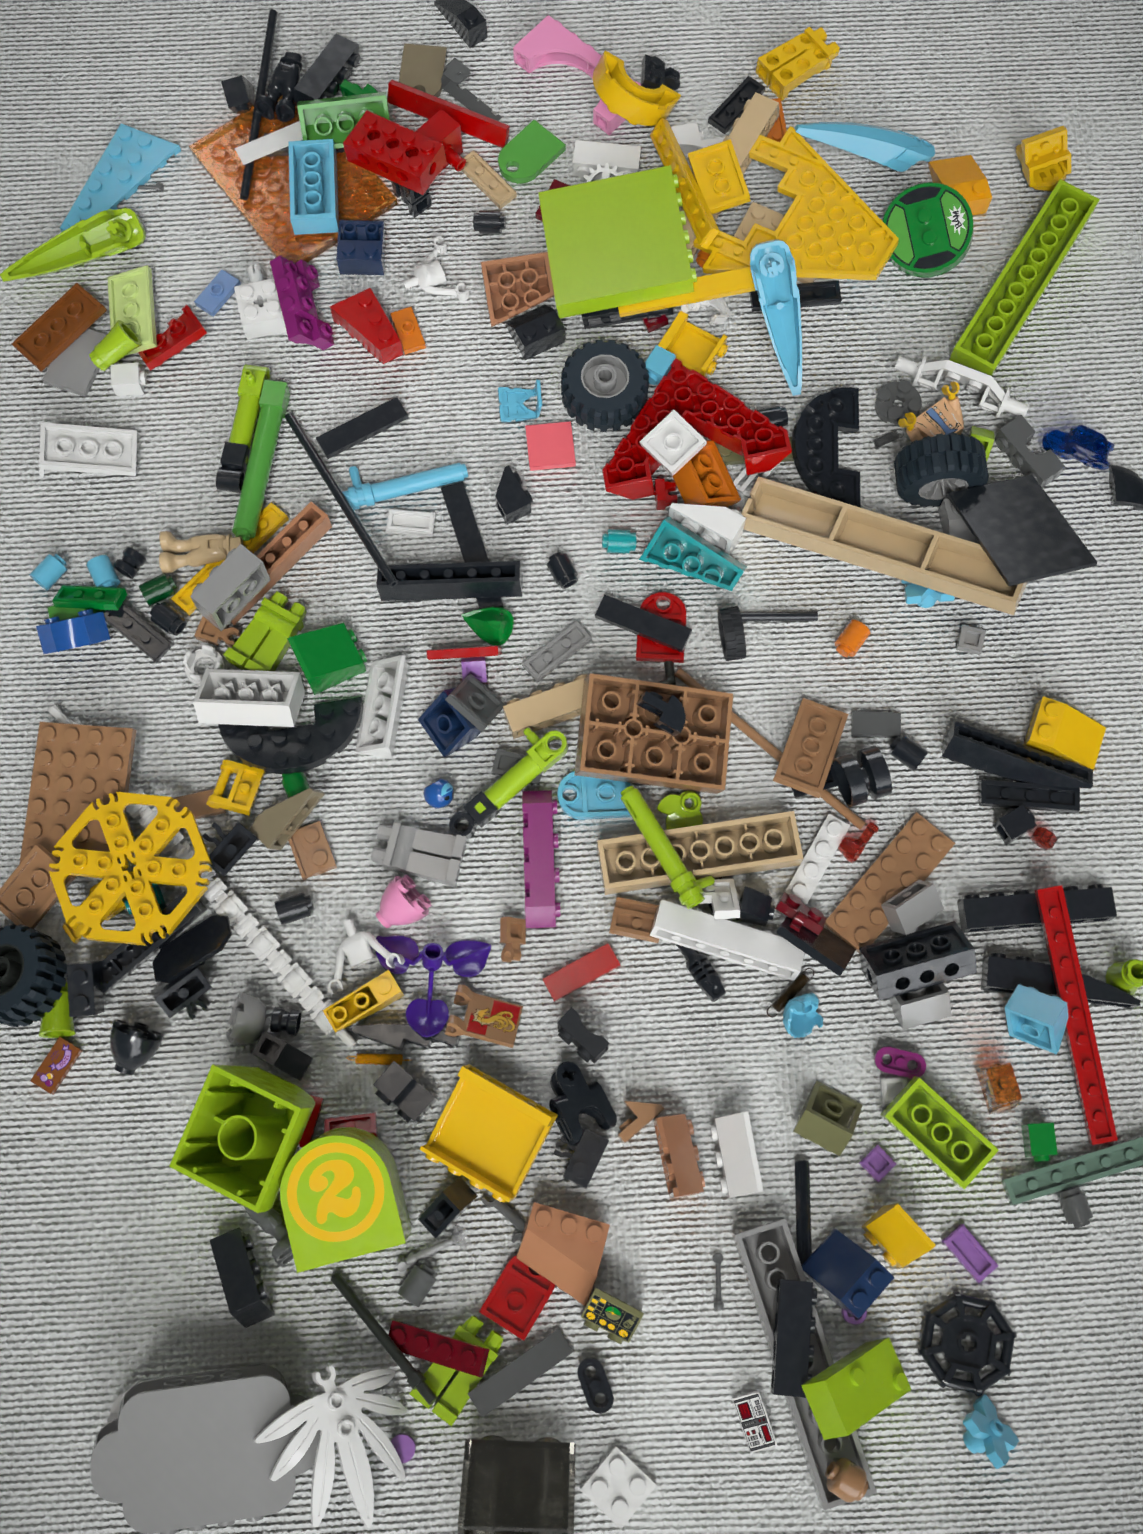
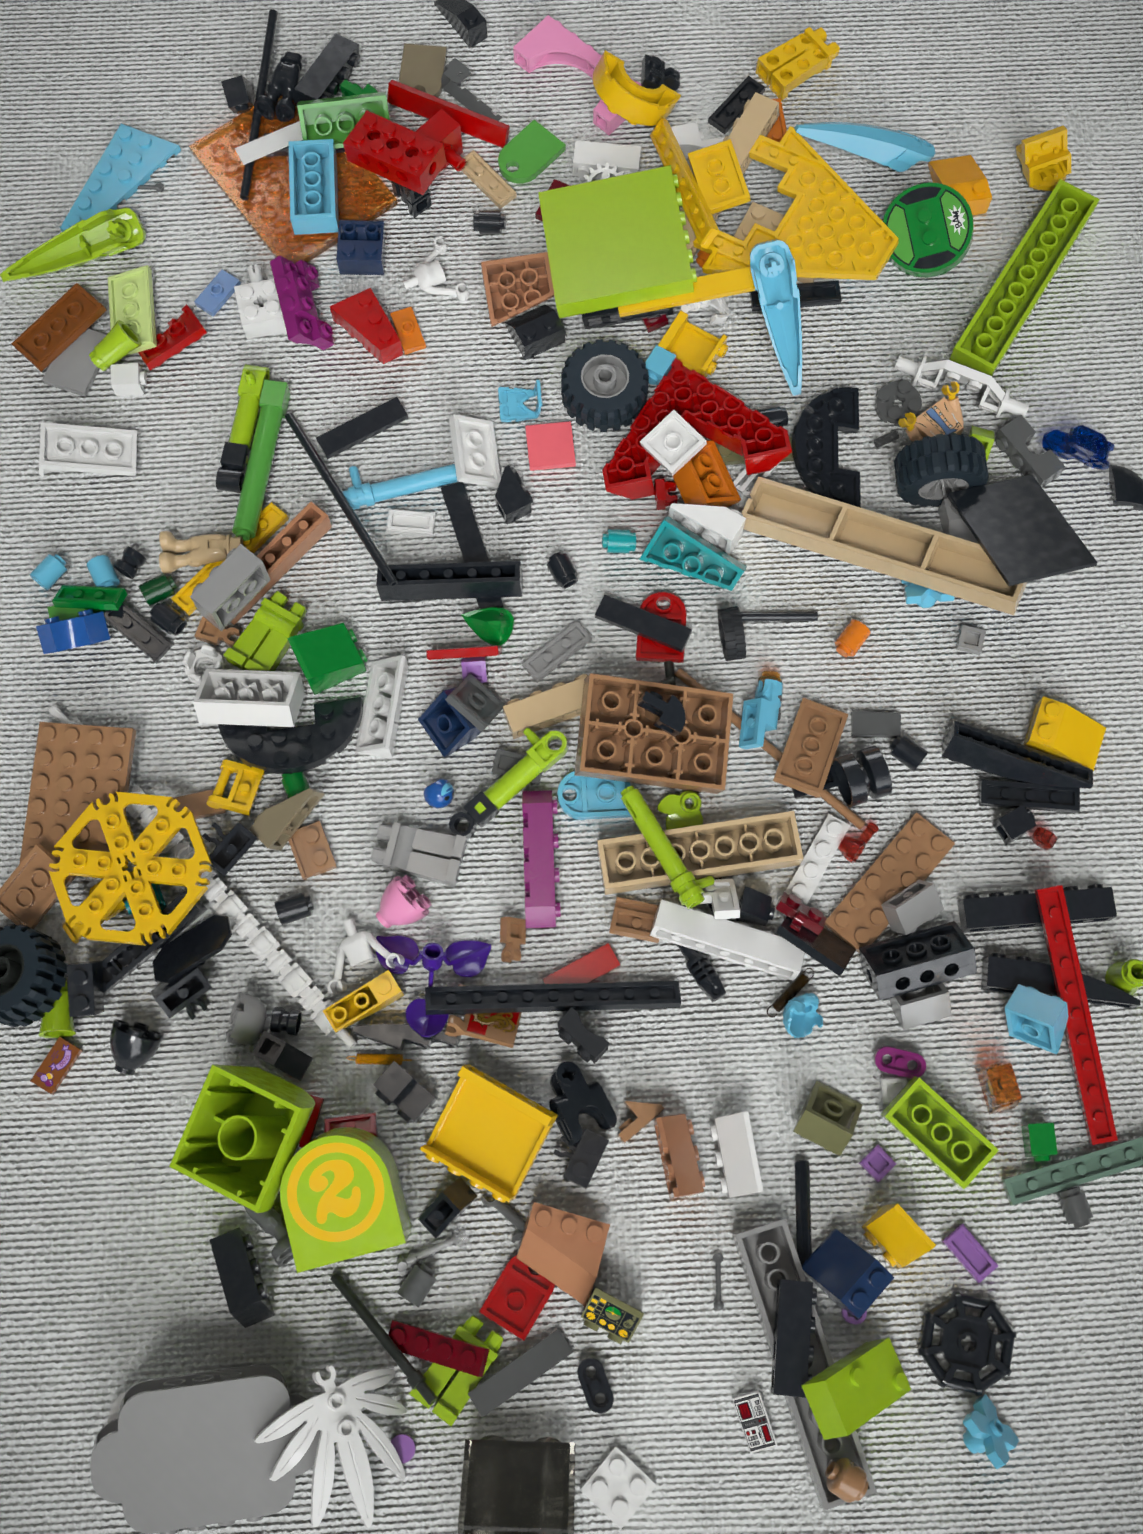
(475, 451): none -> white plate
(552, 997): none -> black plate
(761, 712): none -> medium azure plate

